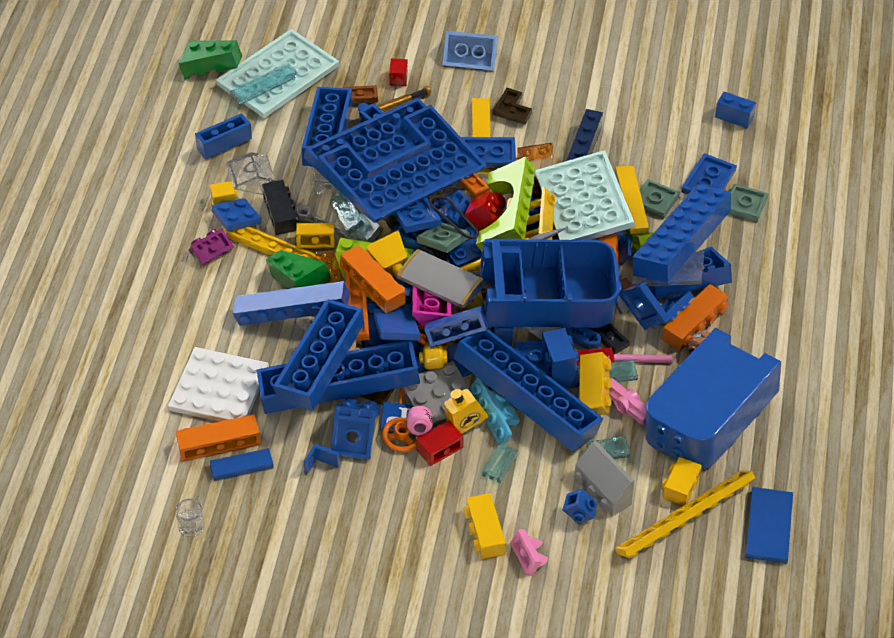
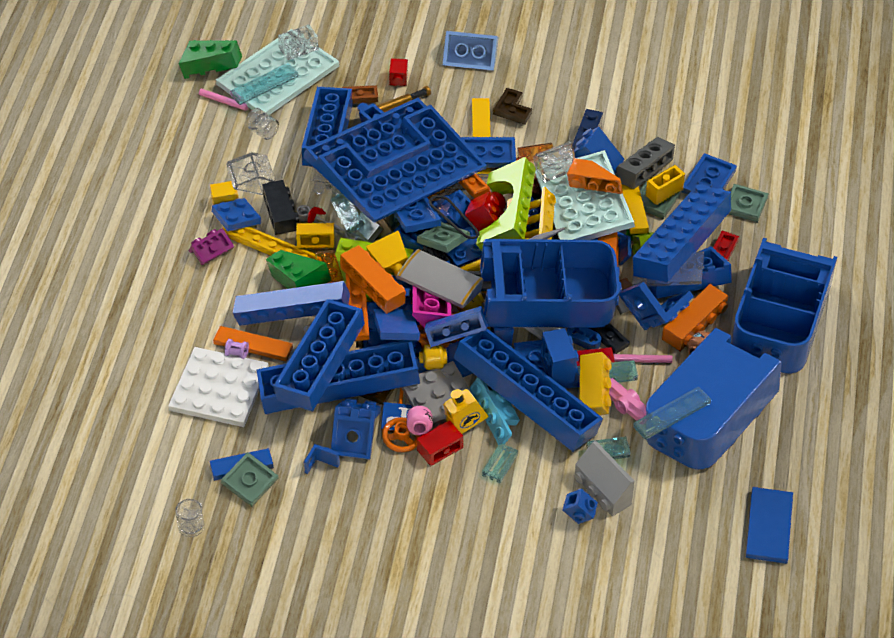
(218, 437): orange brick -> none
(222, 99): none -> bright pink bar
(223, 136): blue brick -> none
(236, 348): none -> lavender bush
(249, 479): none -> sand green tile
(257, 344): none -> orange tile
(262, 123): none -> clear wheel
(298, 42): none -> clear brick
(313, 212): none -> red piece
(484, 526): yellow brick -> none
(525, 550): bright pink tile -> none
(554, 161): none -> clear slope
(591, 176): none -> orange slope
(597, 141): none -> blue brick
(645, 162): none -> dark grey brick
(665, 184): none -> yellow brick
(672, 413): none -> clear light blue tile
(680, 516): yellow plate -> none
(682, 481): yellow brick -> none
(726, 244): none -> red plate
(735, 109): blue brick -> none
(783, 305): none -> blue piece

